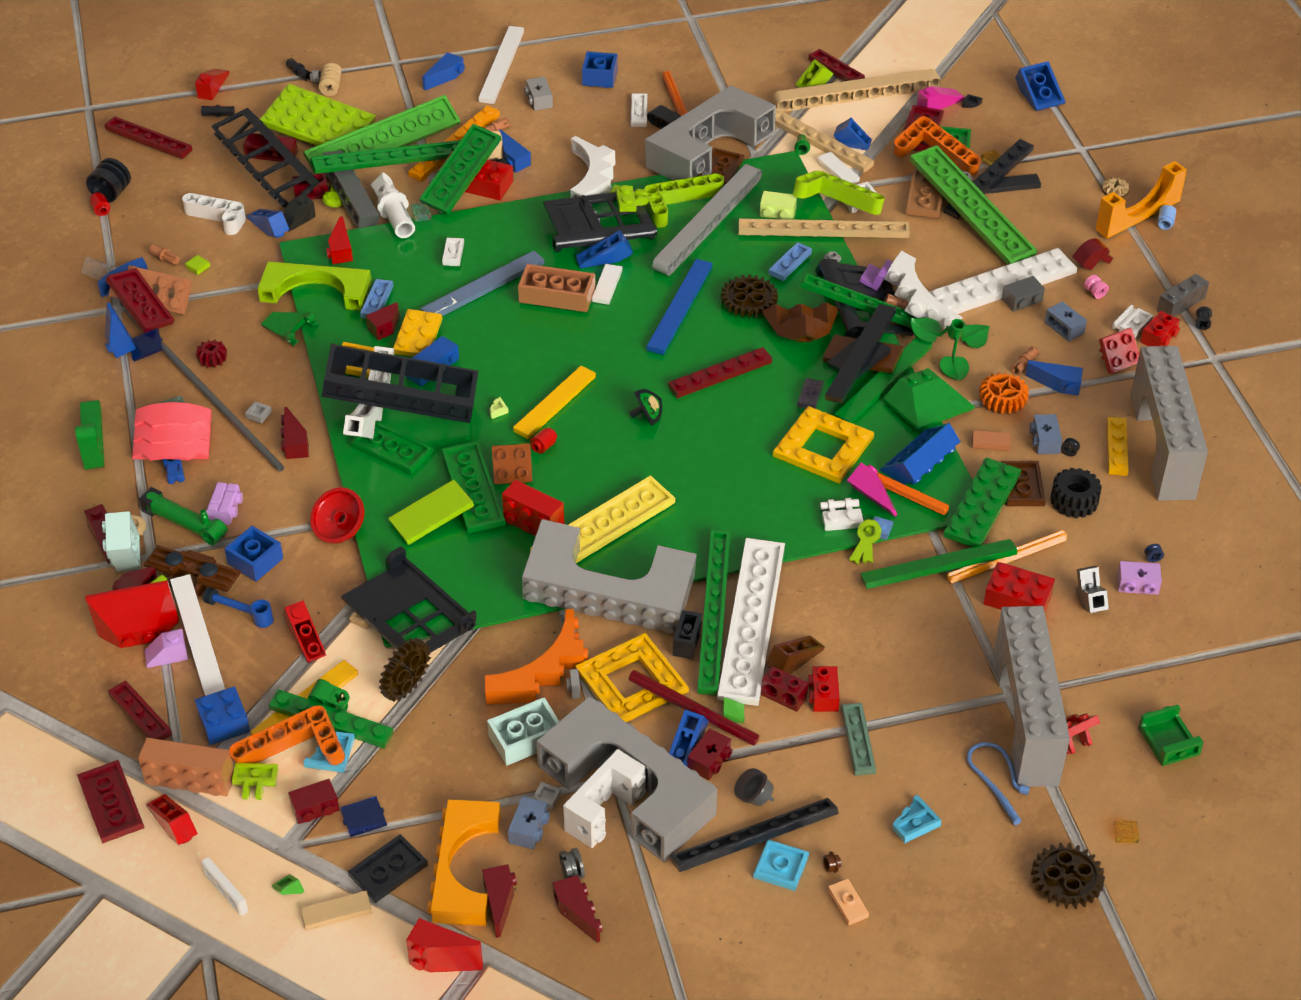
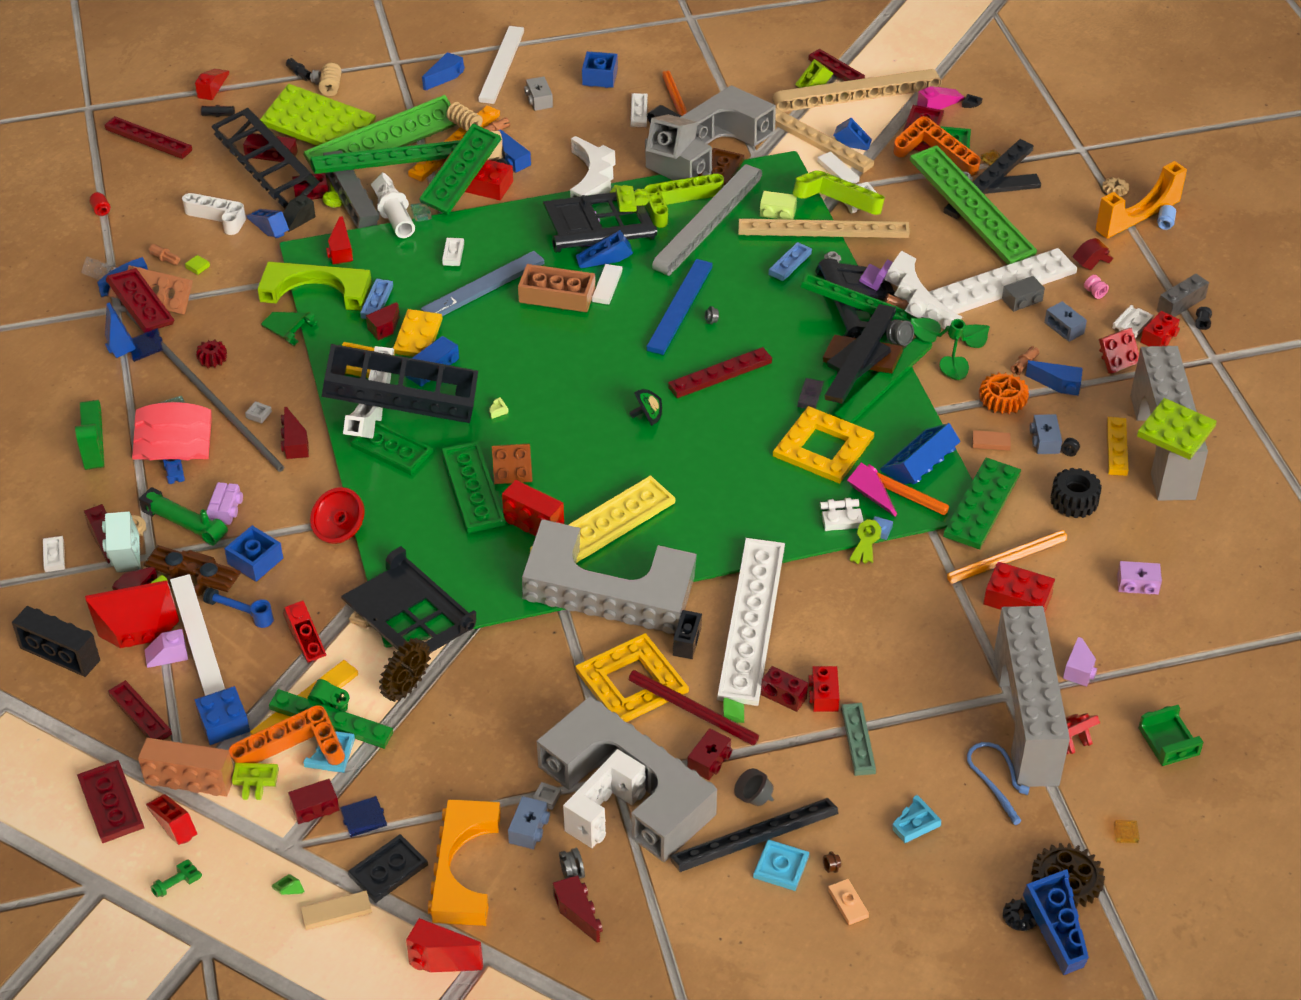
(53, 554): none -> white plate
(56, 641): none -> black brick
(109, 179): black wheel -> none
(186, 872): none -> green hinge
(224, 886): white tile -> none
(431, 512): lime tile -> none
(463, 116): none -> tan piece
(499, 887): dark red slope -> none
(518, 730): light aqua brick -> none
(525, 682): orange arch -> none
(543, 440): red brick -> none
(554, 402): yellow tile -> none
(573, 683): light grey plate -> none
(670, 135): none -> light grey slope
(688, 735): blue slope -> none
(711, 315): none -> dark grey plate
(714, 613): green plate -> none
(748, 296): dark brown gear -> none
(794, 653): reddish brown slope -> none
(801, 322): reddish brown brick -> none
(802, 145): green cone -> none
(900, 332): none -> dark grey wheel
(923, 197): medium nougat plate -> none
(925, 399): green slope -> none
(938, 563): green tile -> none
(1012, 917): none -> black gear
(1029, 486): reddish brown tile -> none
(1039, 86): blue slope -> none
(1056, 915): none -> blue wedge
(1080, 664): none -> lavender slope
(1089, 592): flat silver brick -> none
(1154, 553): dark blue bush -> none
(1176, 428): none -> lime plate

